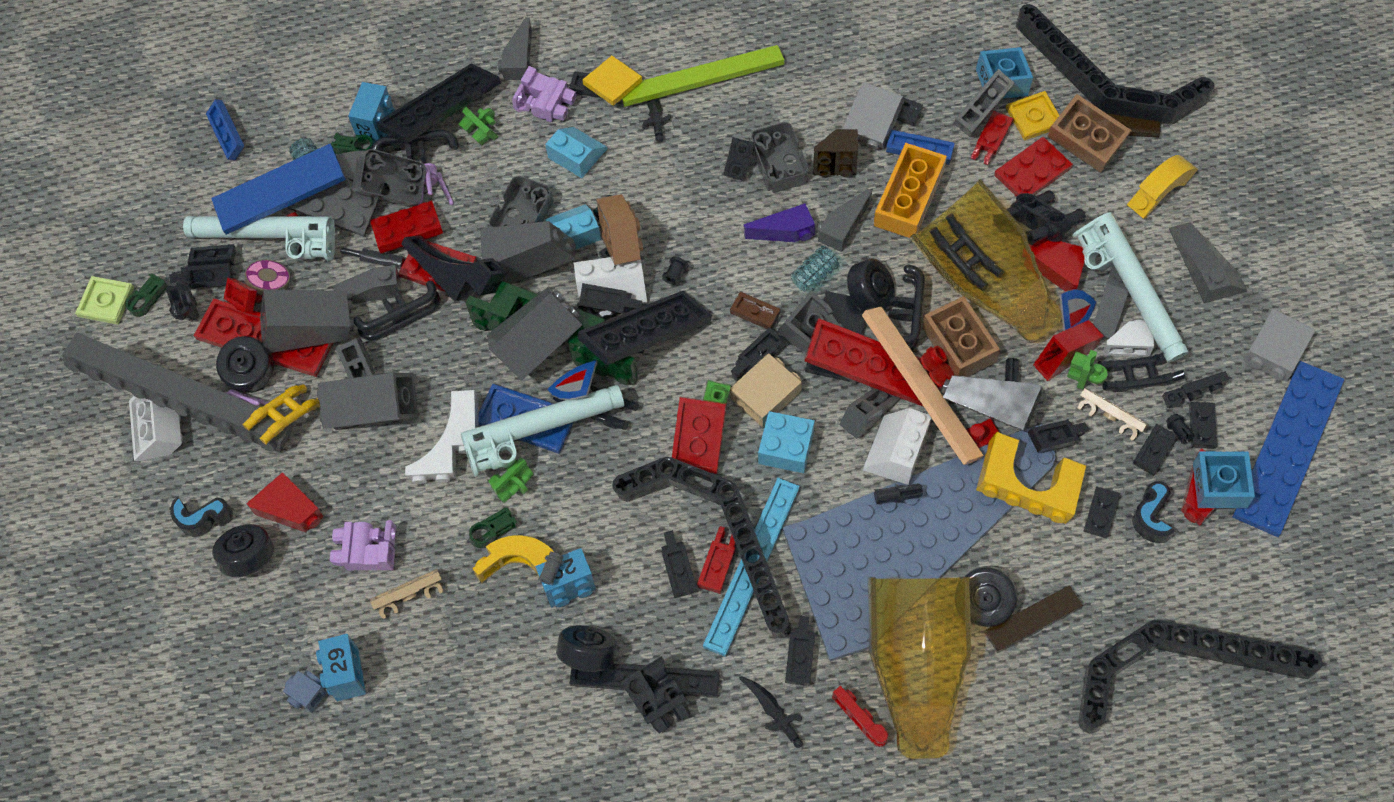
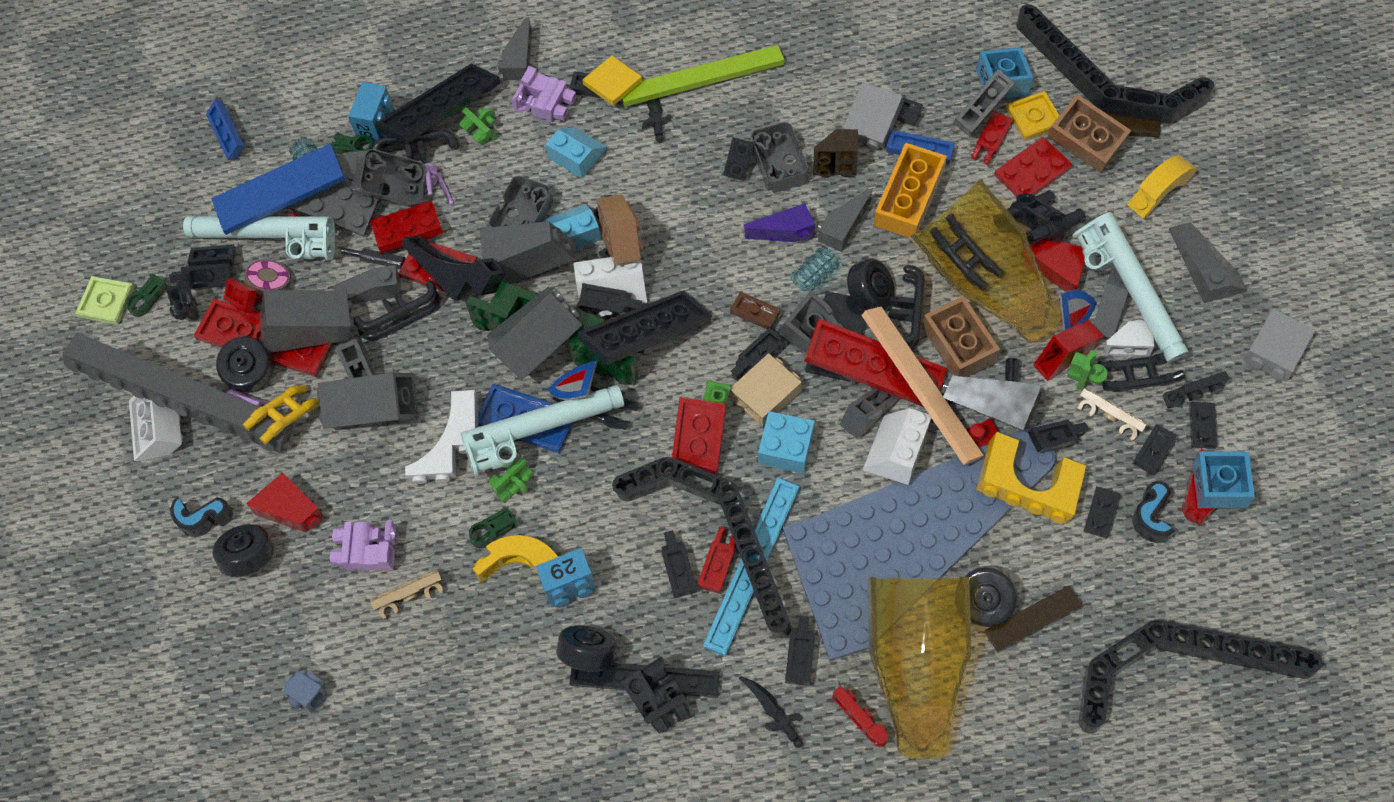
(341, 667): dark azure brick -> none
(551, 567): dark grey pin -> none
(675, 271): black bush -> none
(898, 493): black axle -> none
(934, 361): red plate -> none
(1177, 425): black pin -> none
(1290, 447): blue plate -> none

